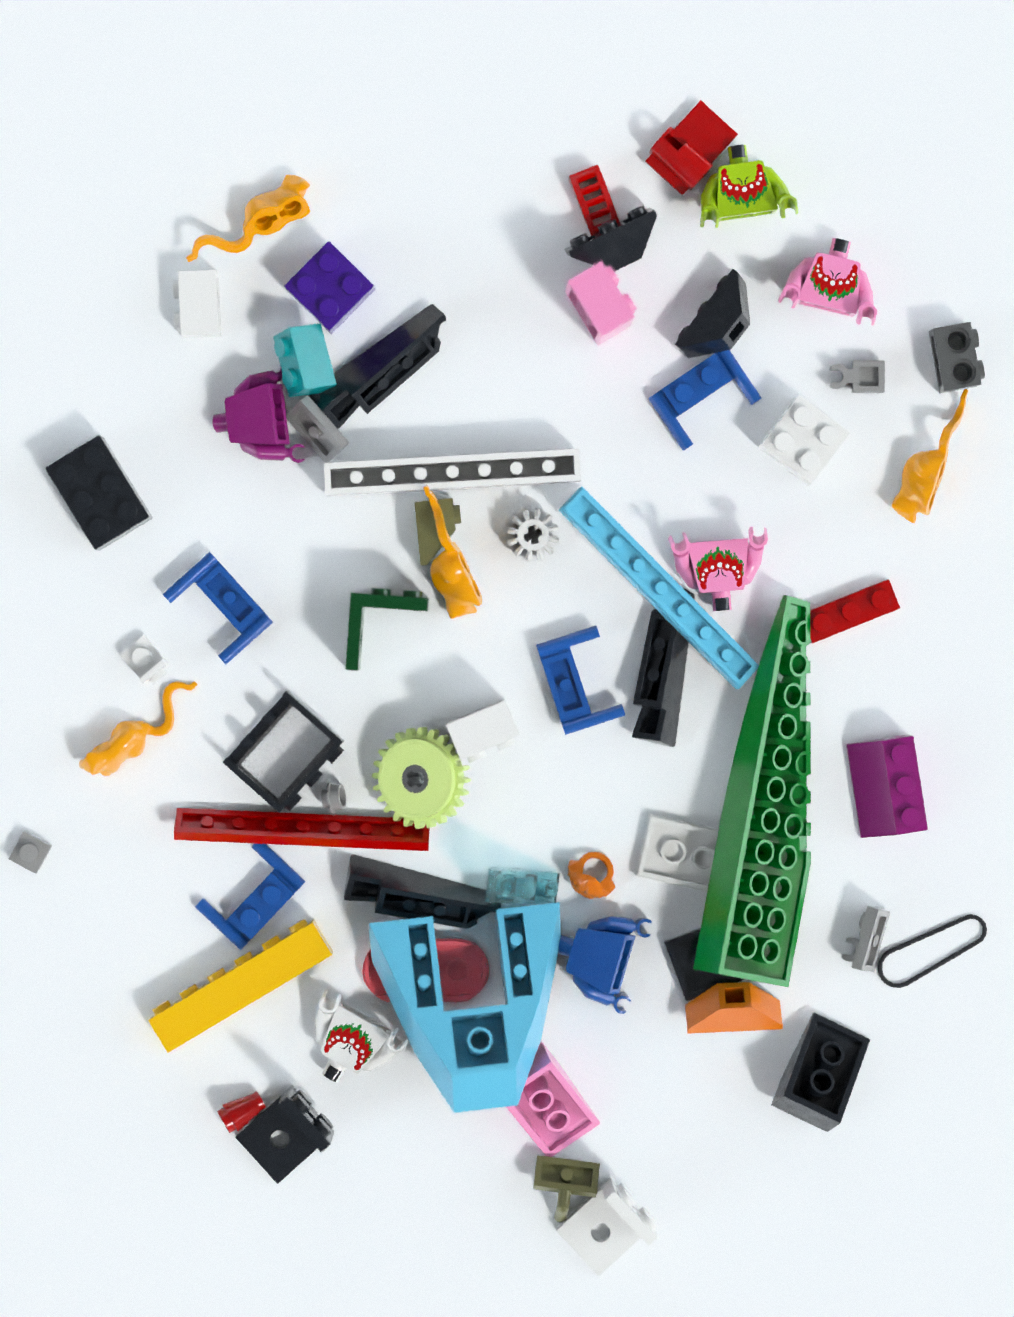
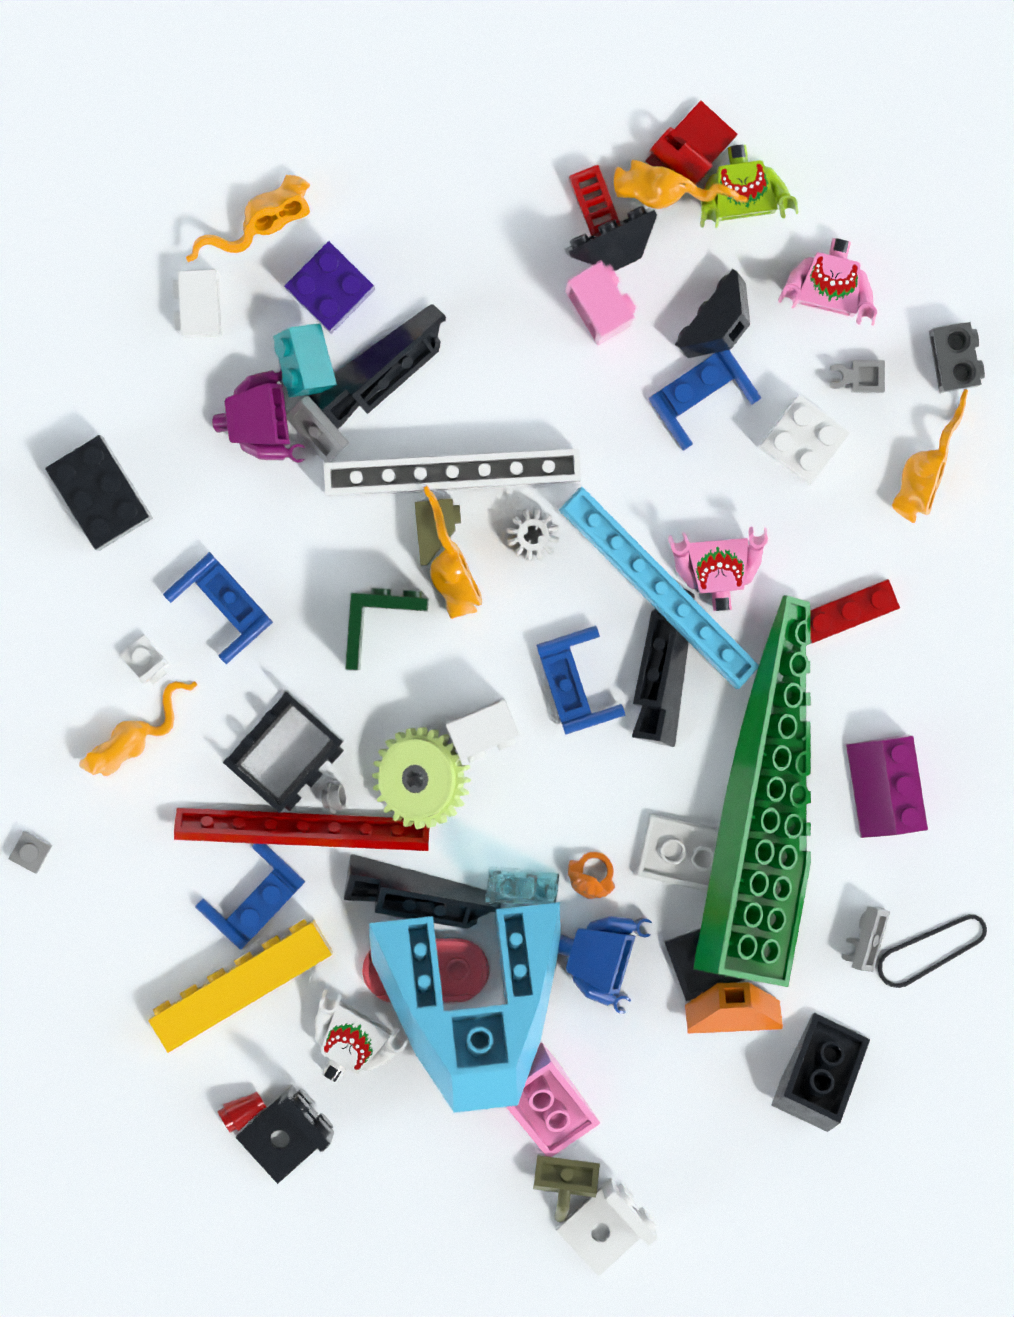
(662, 187): none -> light orange animal

